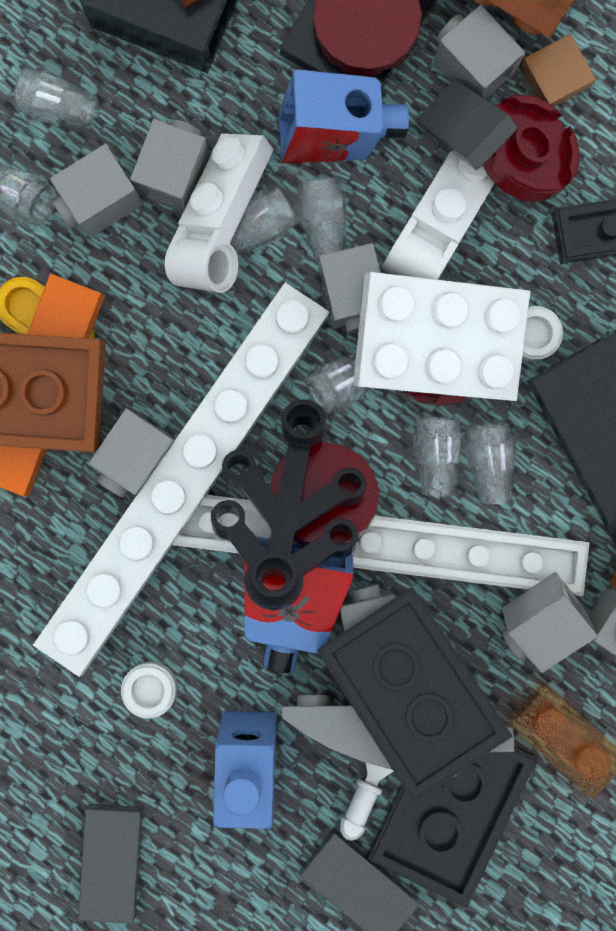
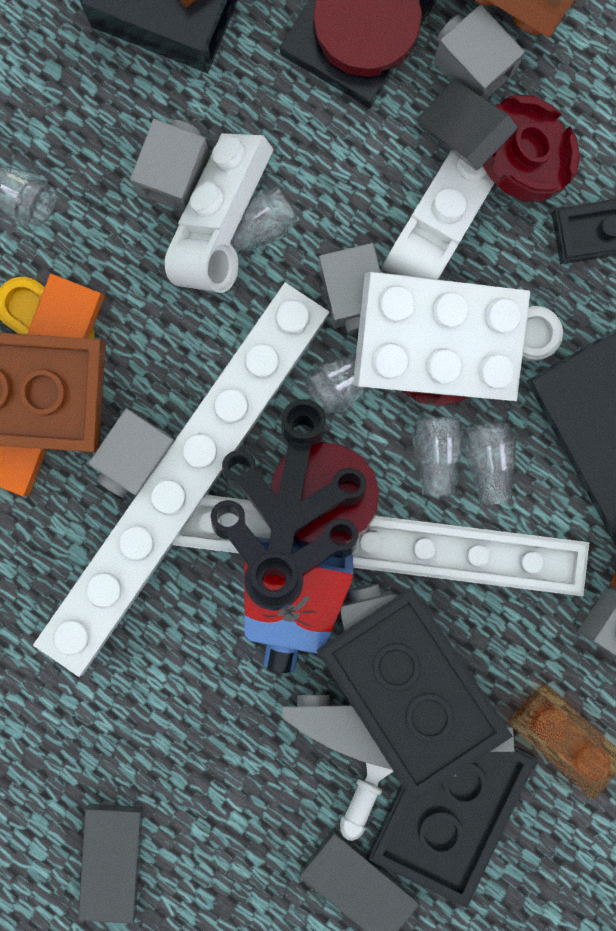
(53, 99): clear cone -> none
(94, 192): light grey brick -> none
(149, 689): white tile -> none
(245, 771): medium blue torso -> none
(322, 214): clear cone -> none
(336, 117): medium blue torso -> none
(547, 623): light grey brick -> none
(558, 71): medium nougat tile -> none

